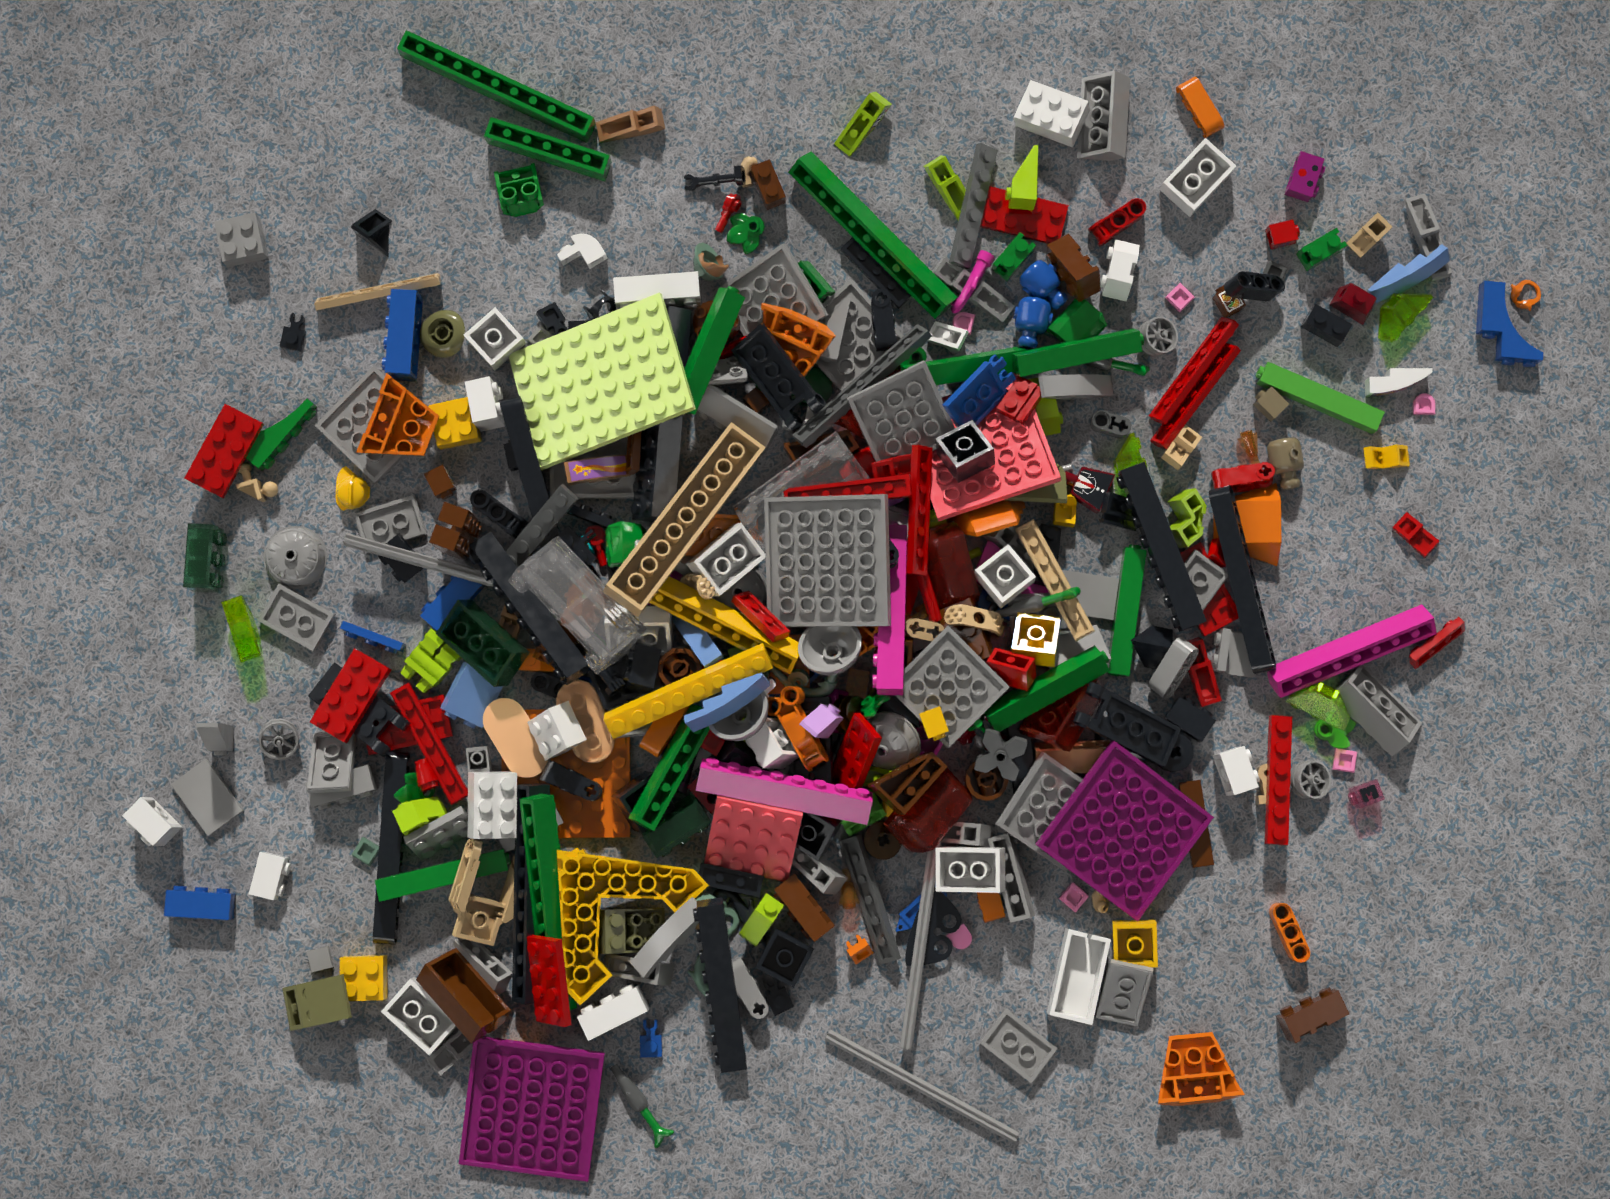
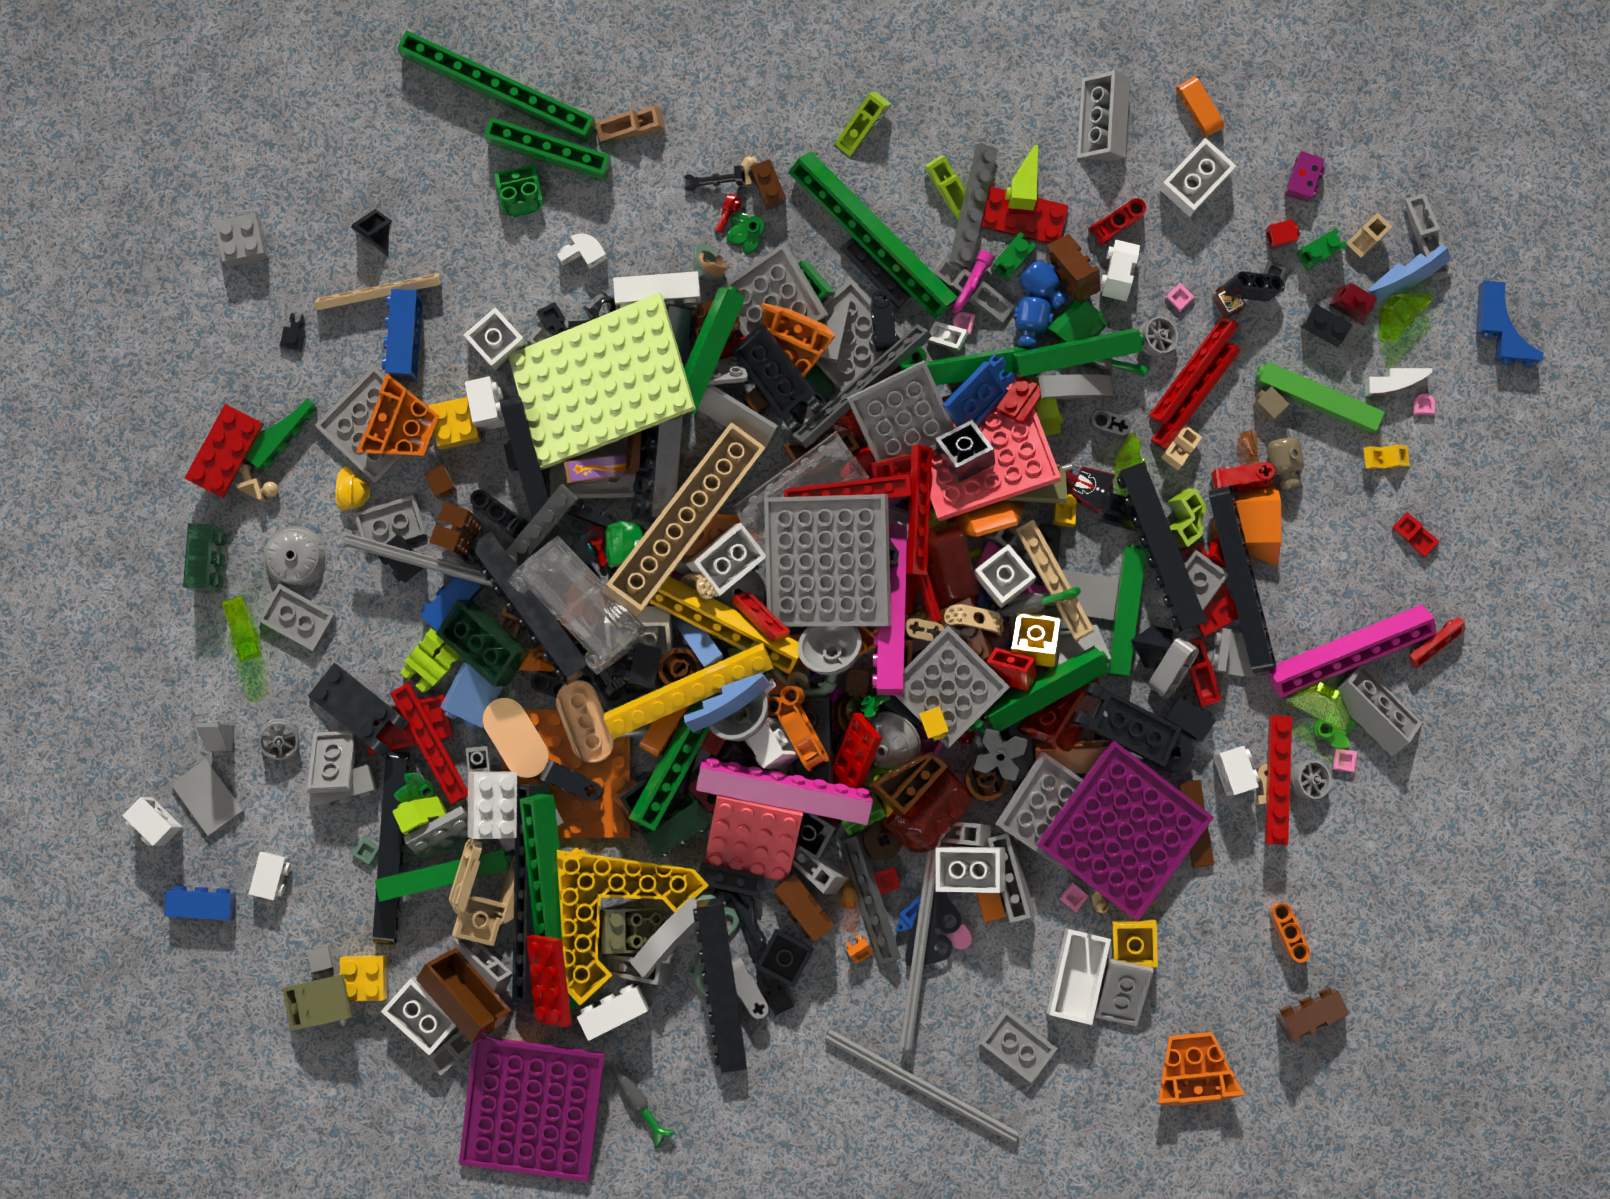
(350, 695): red plate -> none
(372, 638): blue plate -> none
(425, 775): red cone -> none
(443, 333): olive hat -> none
(556, 730): white brick -> none
(650, 1043): blue plate -> none
(761, 919): lime slope -> none
(822, 721): lavender slope -> none
(887, 880): none -> red plate
(1051, 113): white brick -> none
(1365, 794): clear pink brick -> none
(1524, 304): orange piece -> none

